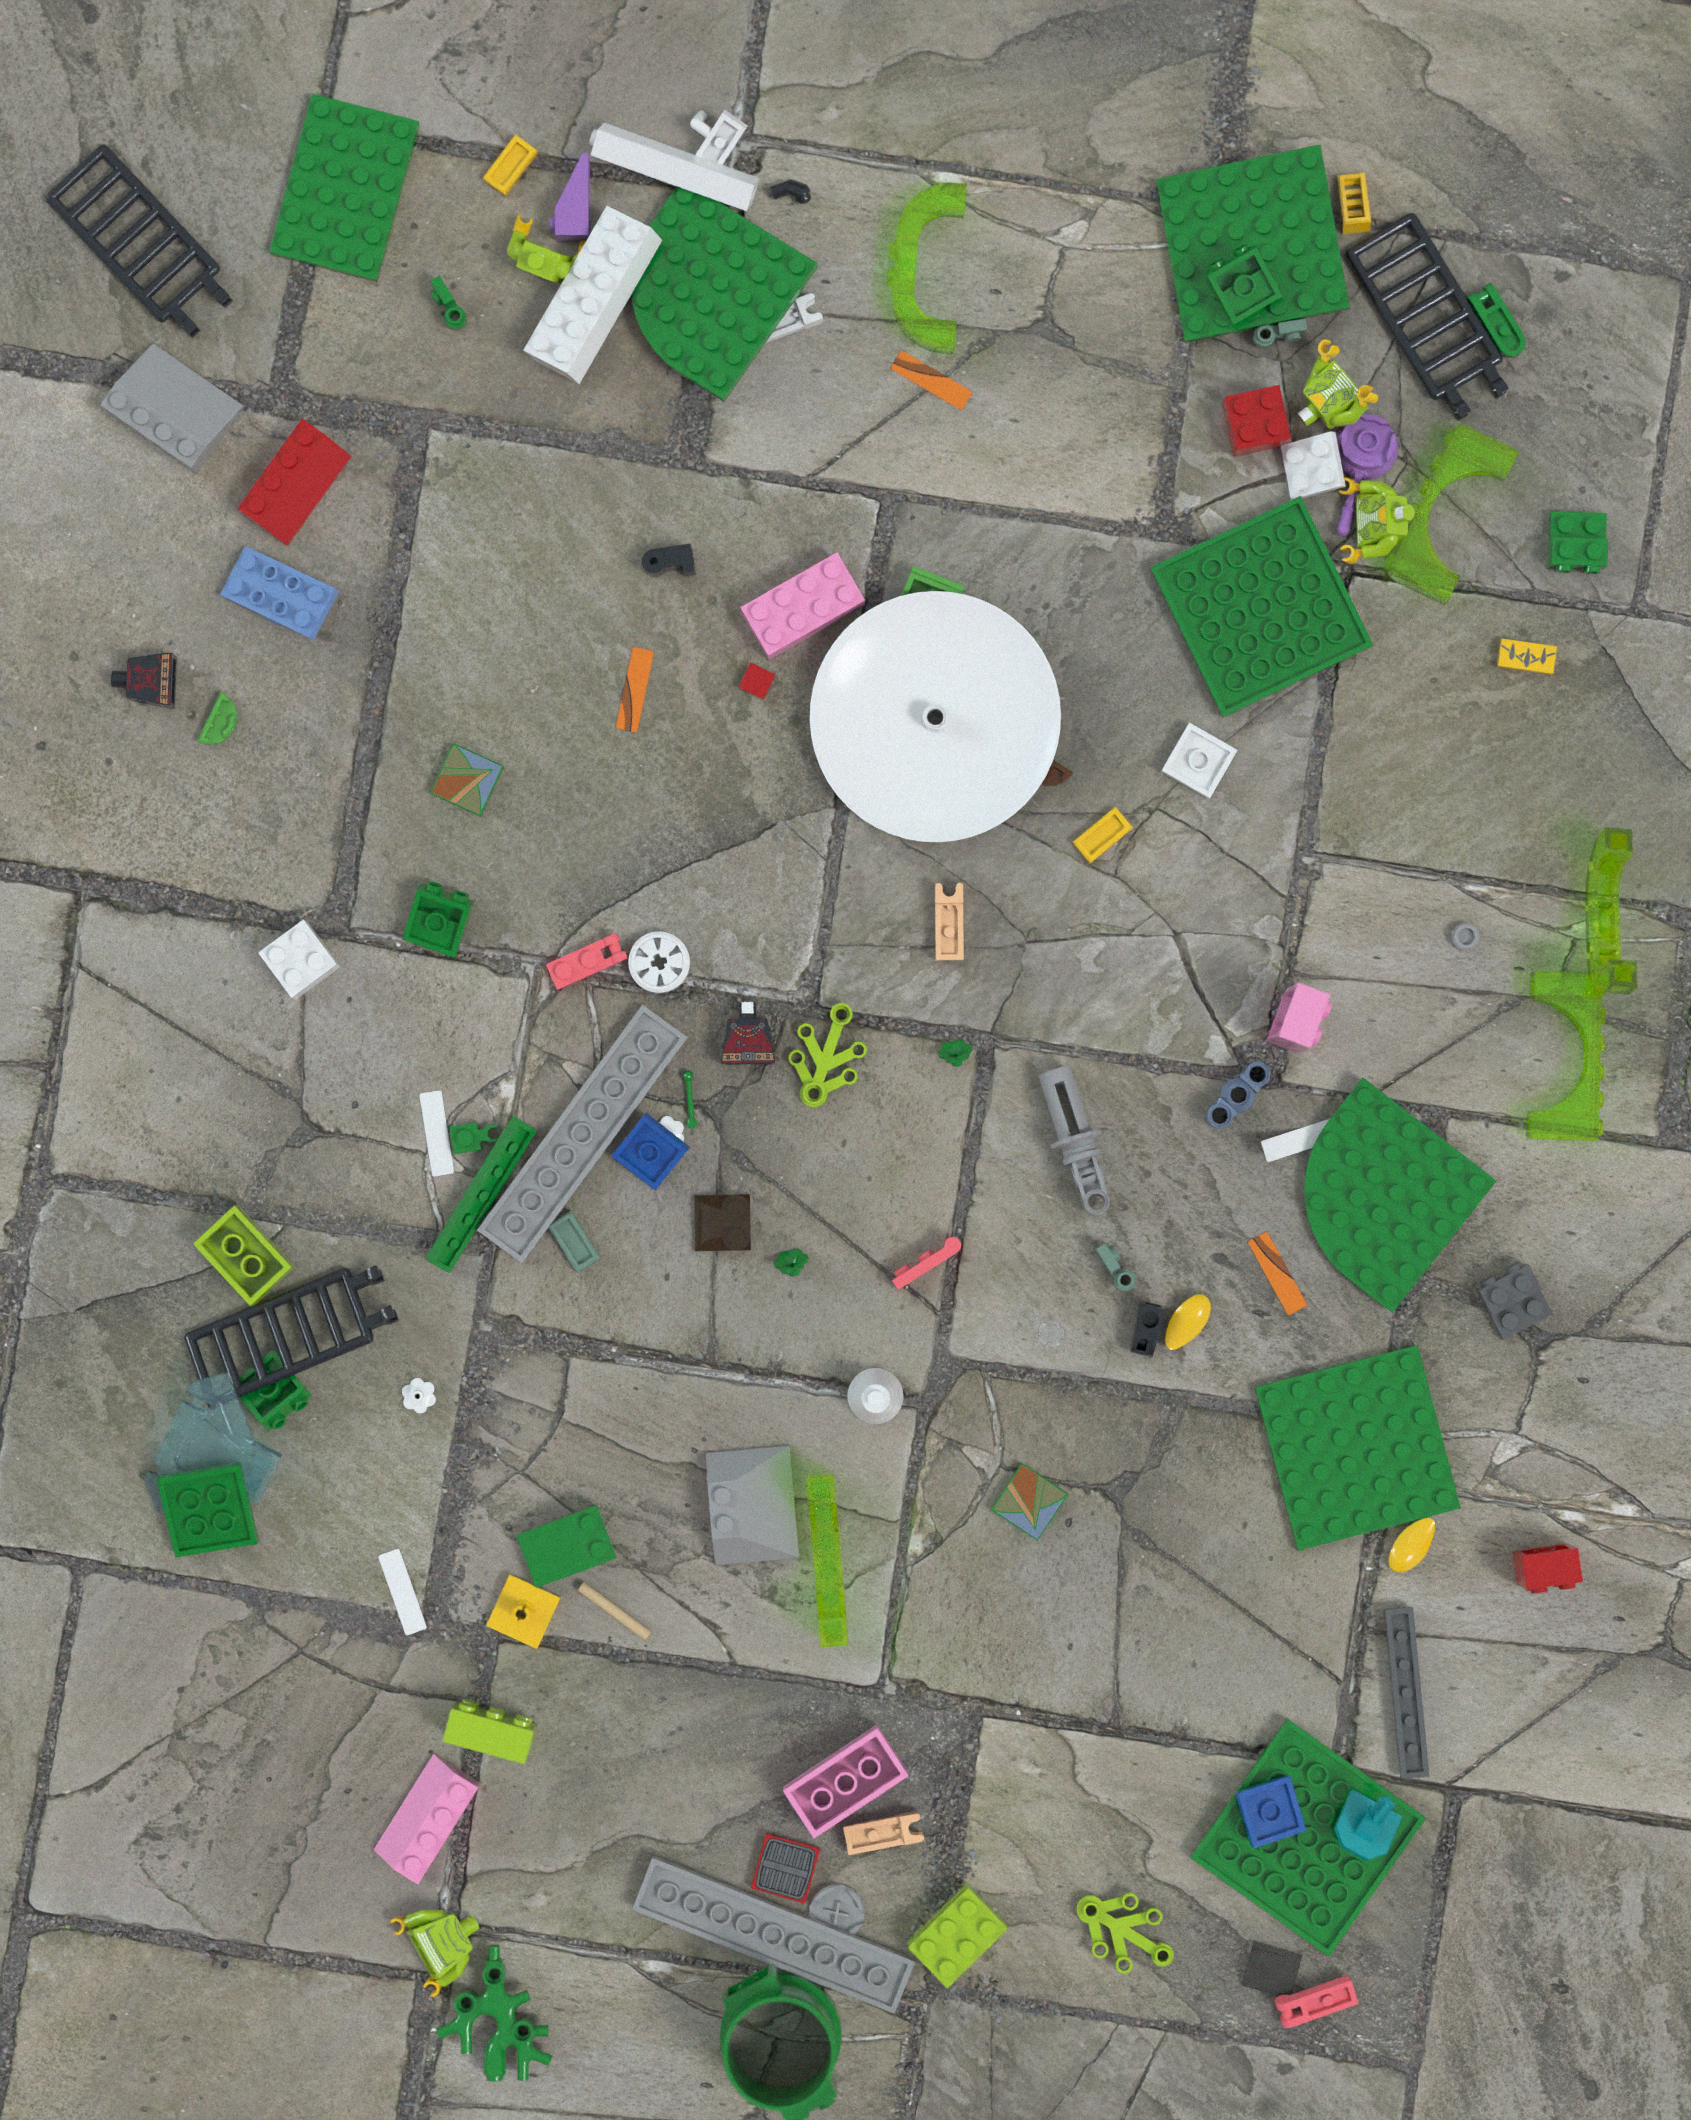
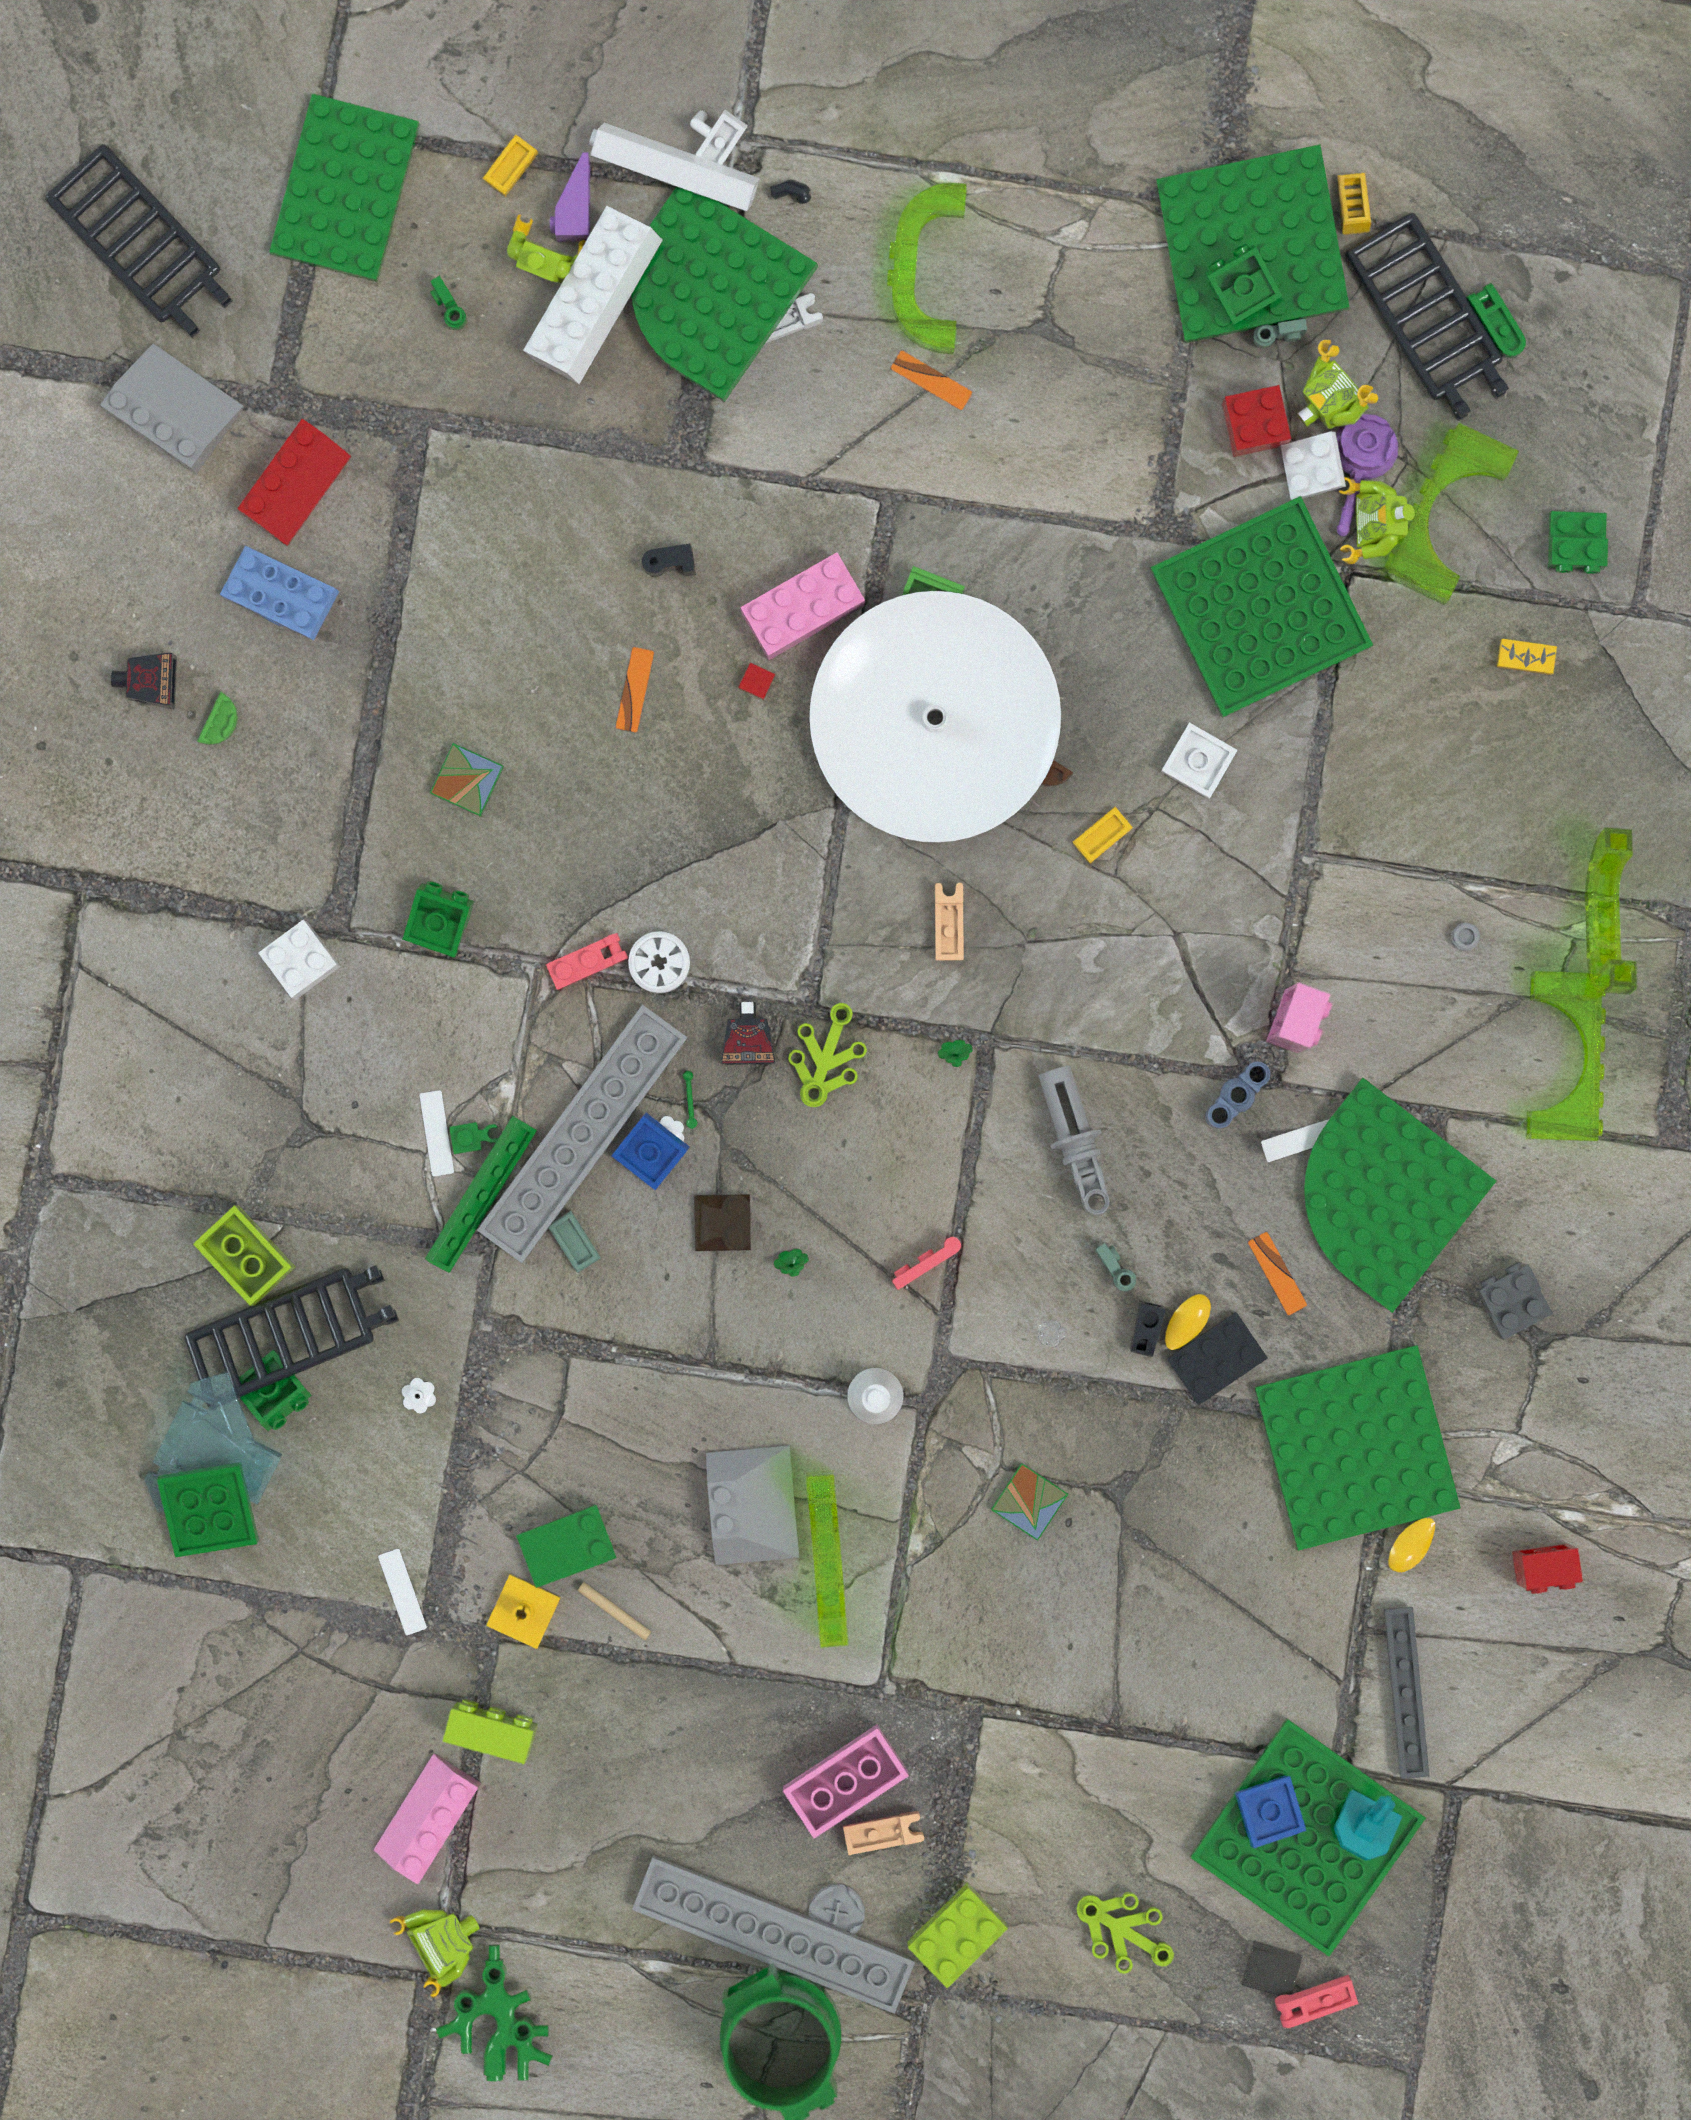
(785, 1868): tile -> none
(1217, 1358): none -> black plate

